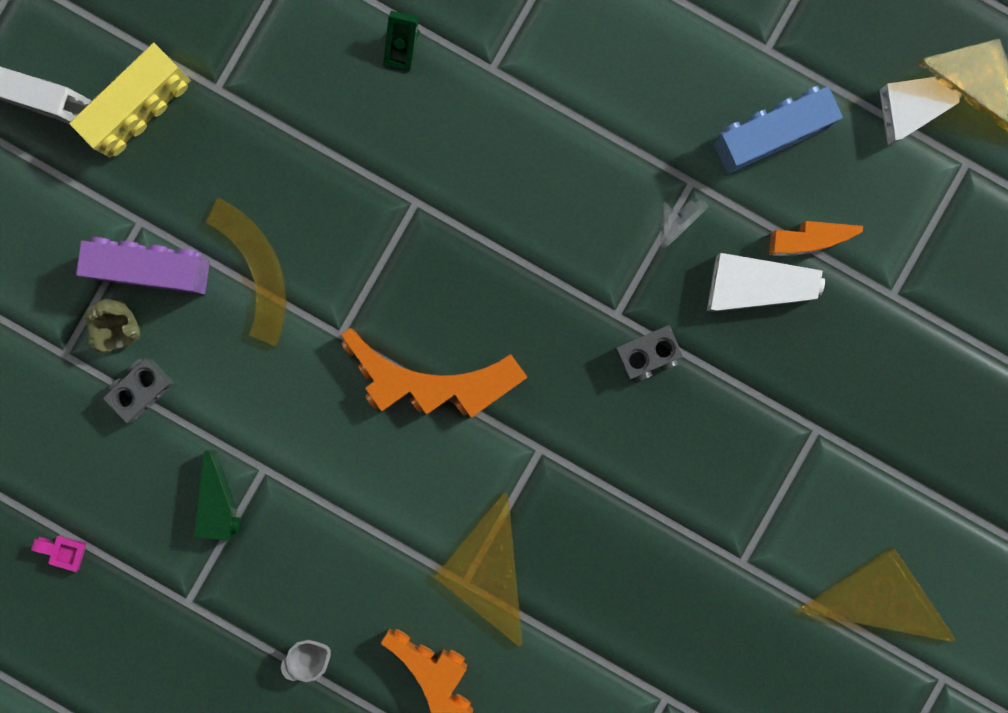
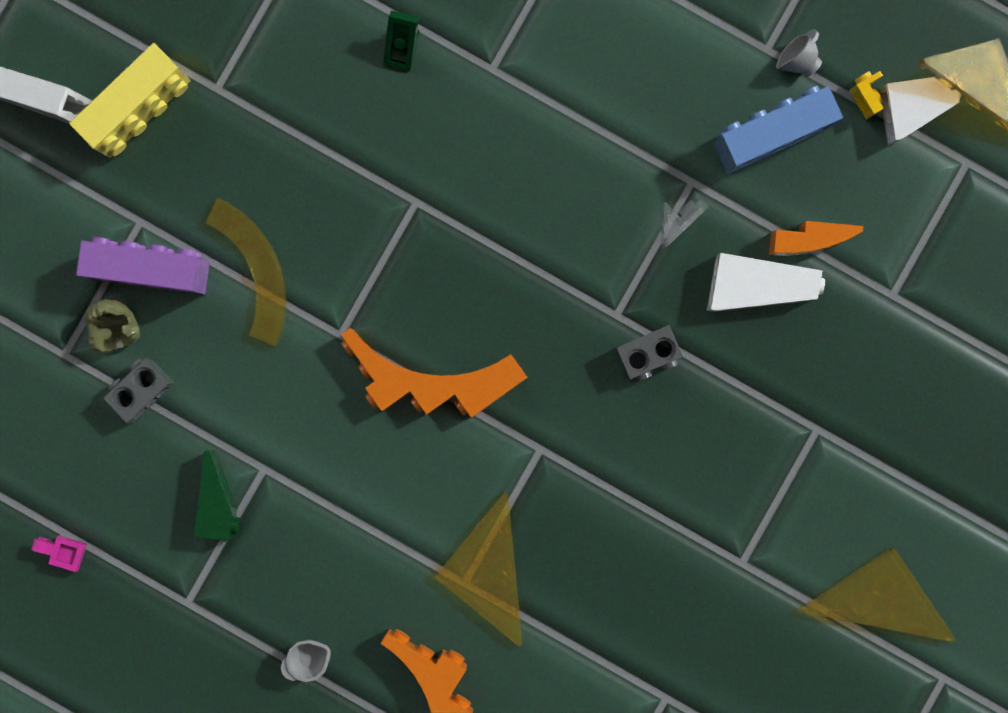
(801, 55): none -> light grey piece
(866, 98): none -> yellow bracket

